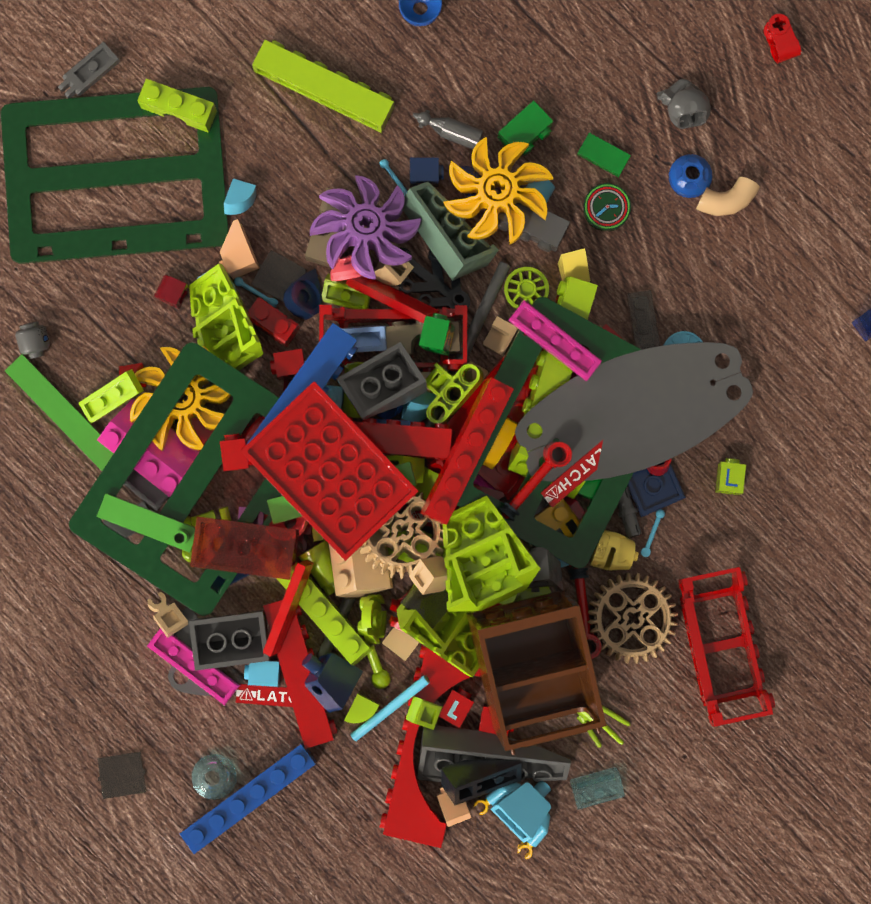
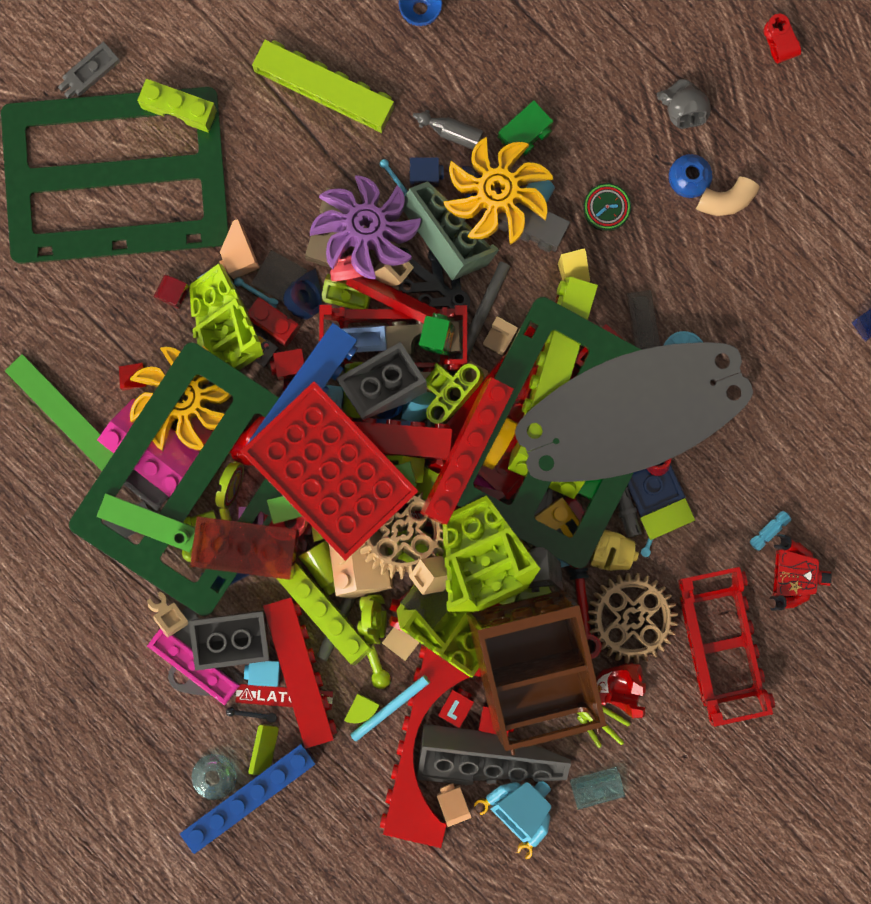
(32, 339): dark grey head -> none
(111, 396): plate -> none
(121, 775): clear smoke piece -> none
(230, 451): red brick -> none
(230, 482): none -> lime tile
(239, 197): medium azure brick -> none
(263, 748): none -> lime slope
(268, 349): none -> dark grey tile
(271, 717): none -> black hinge
(288, 607): red tile -> none
(331, 680): torso -> none
(423, 713): lime slope -> none
(478, 777): black slope -> none
(510, 510): red piece -> none
(525, 288): lime wheel -> none
(555, 340): dark pink tile -> none
(573, 476): red sticker -> none
(603, 154): green tile -> none
(623, 688): none -> red piece
(667, 519): none -> lime slope
(730, 477): lime brick -> none
(770, 530): none -> medium azure axle
(795, 574): none -> red torso

